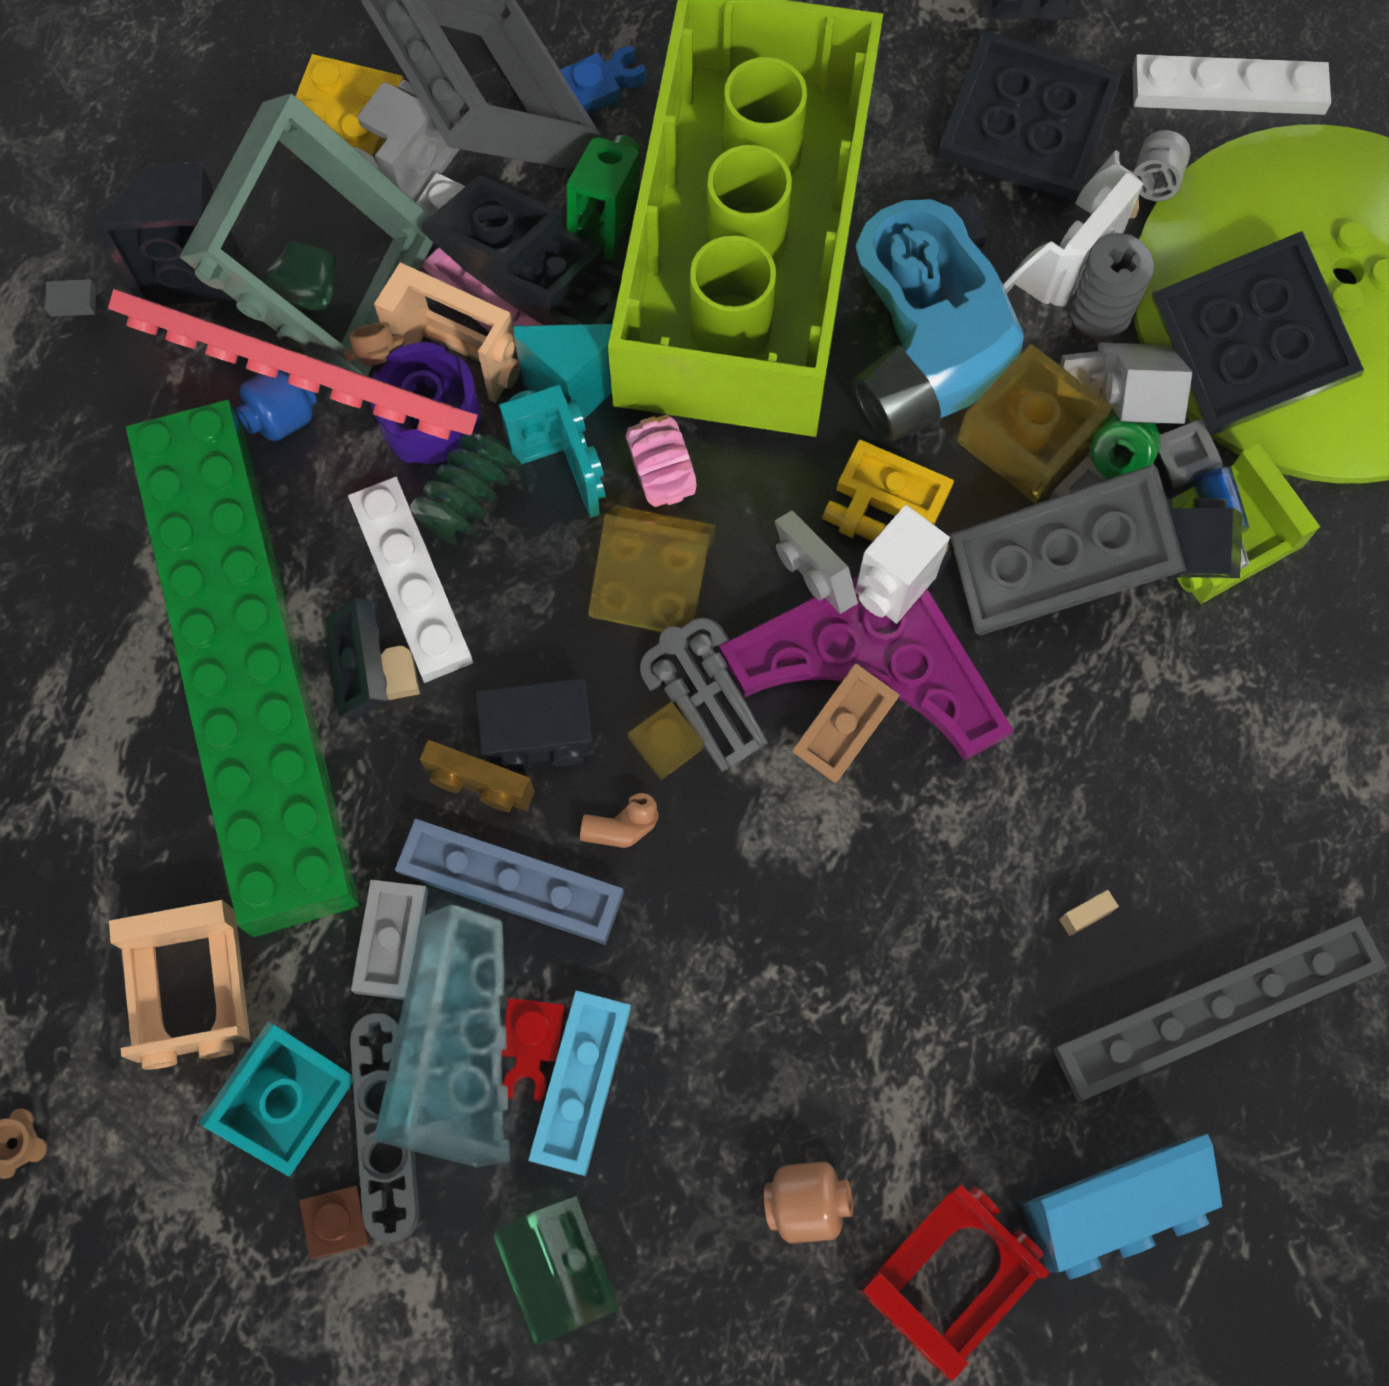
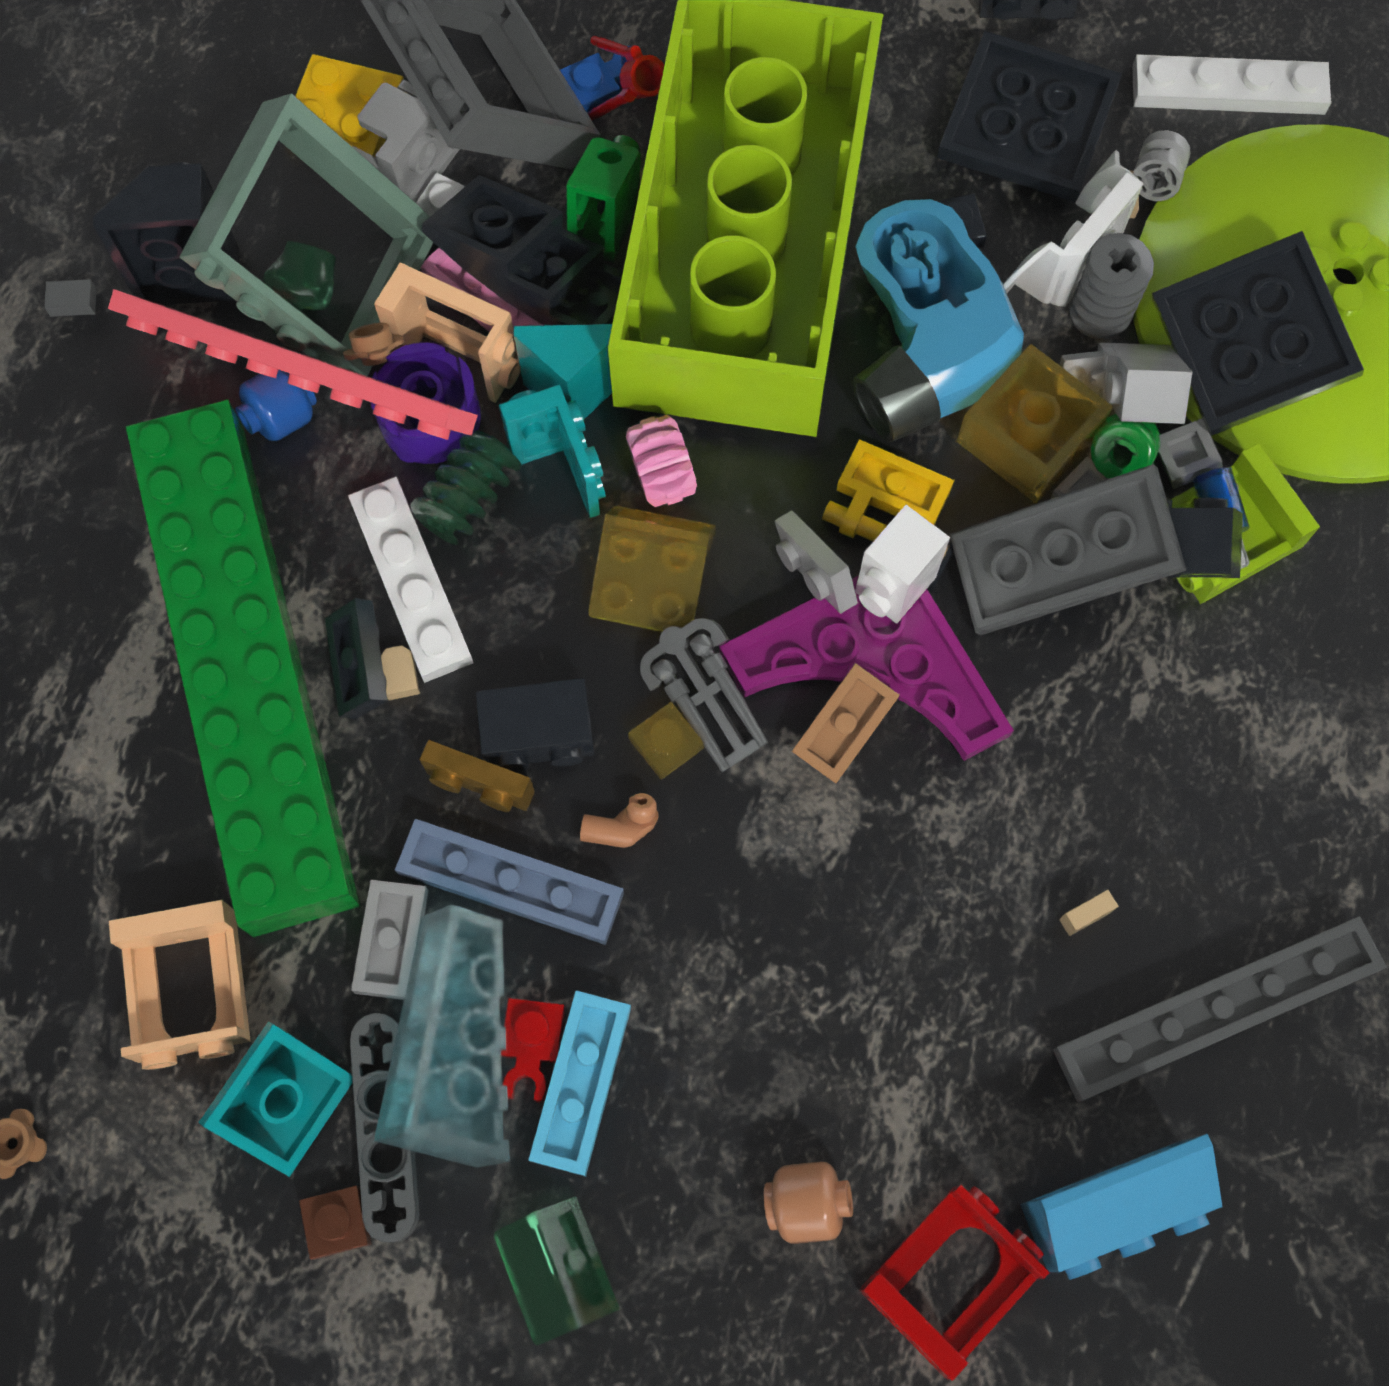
(638, 77): none -> red plant

